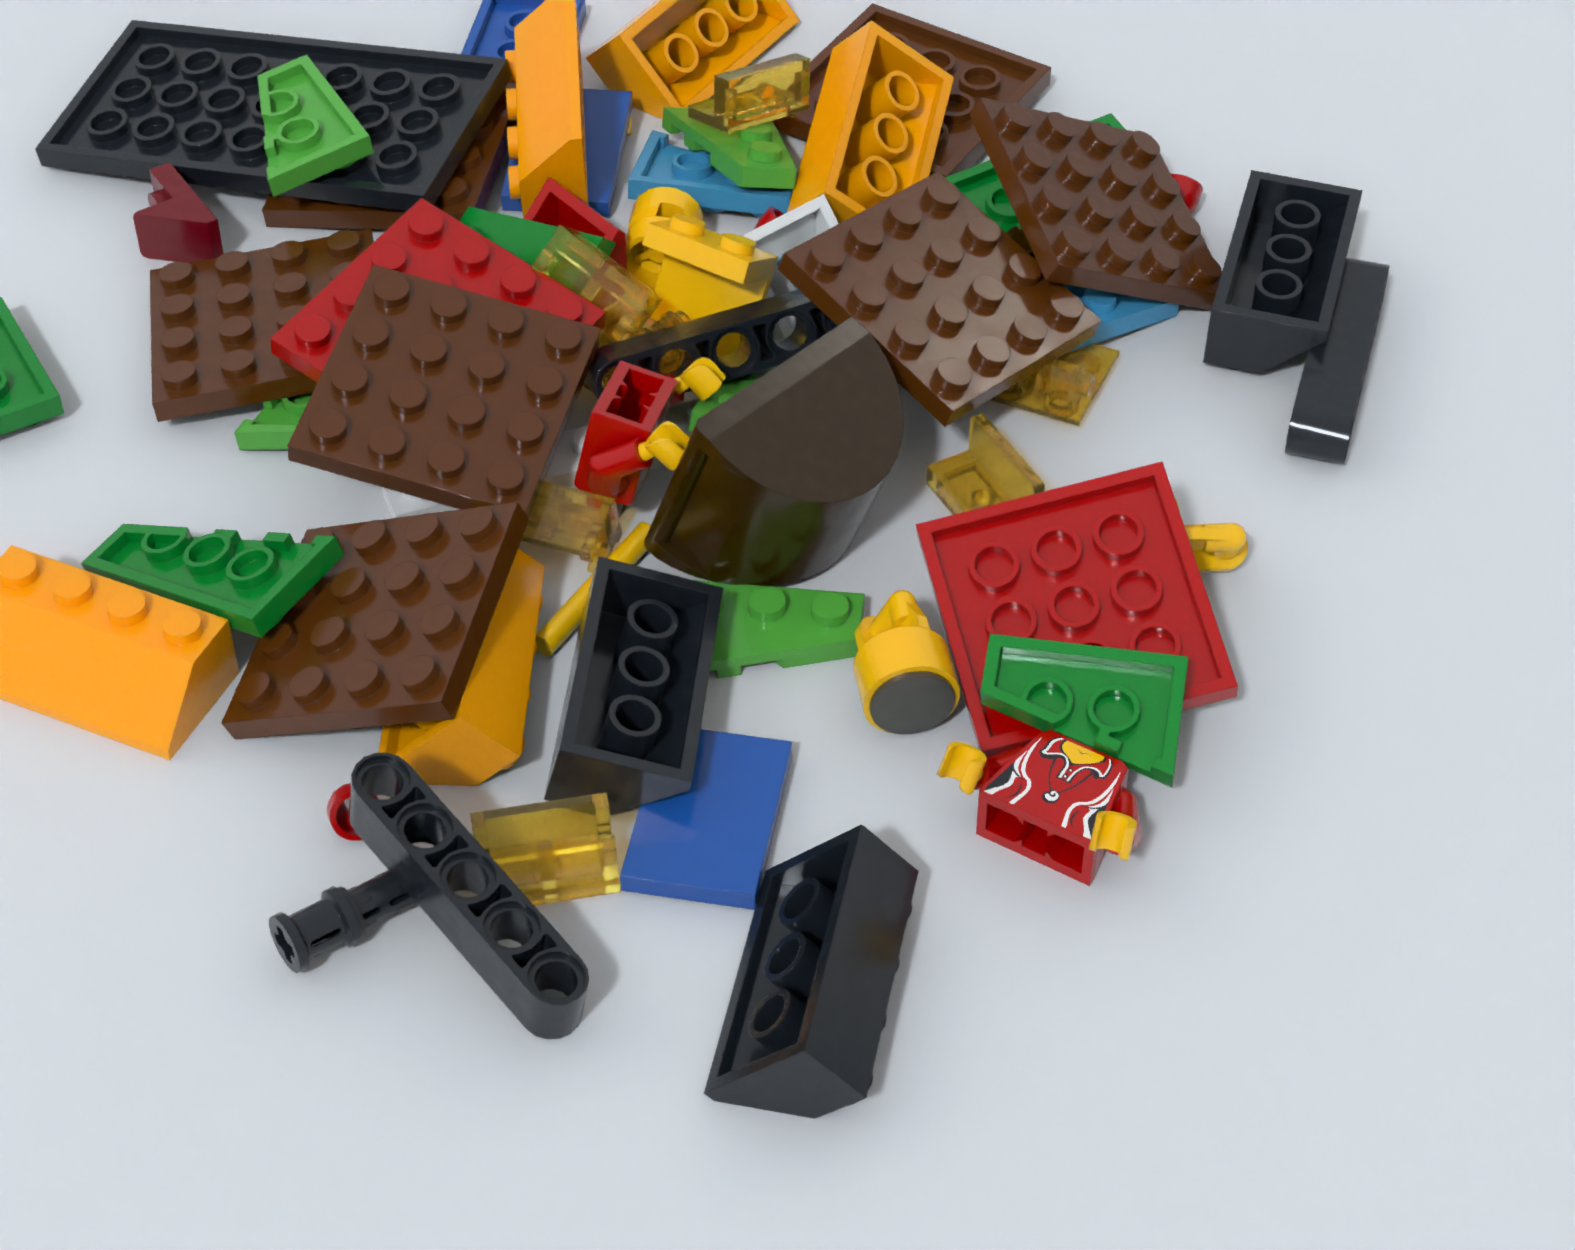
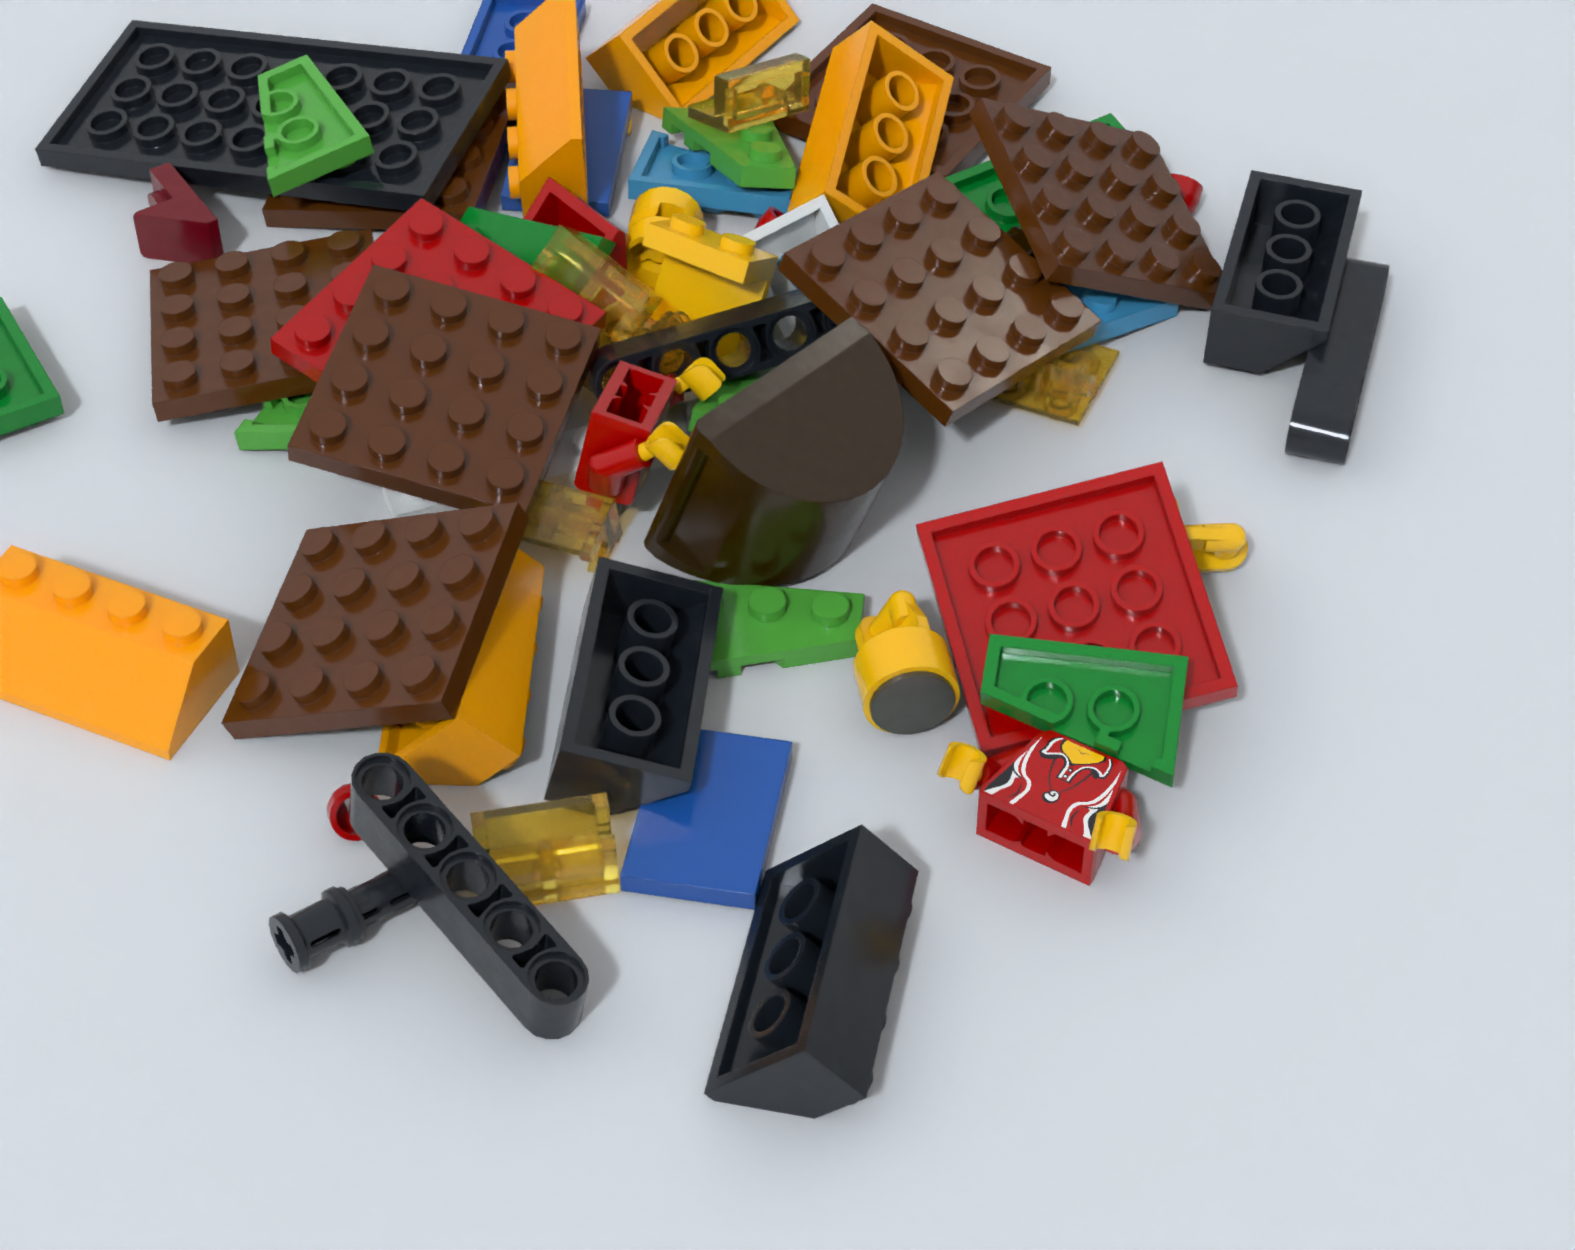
(219, 572): green wing -> none
(570, 614): yellow bar -> none
(984, 473): clear yellow panel -> none

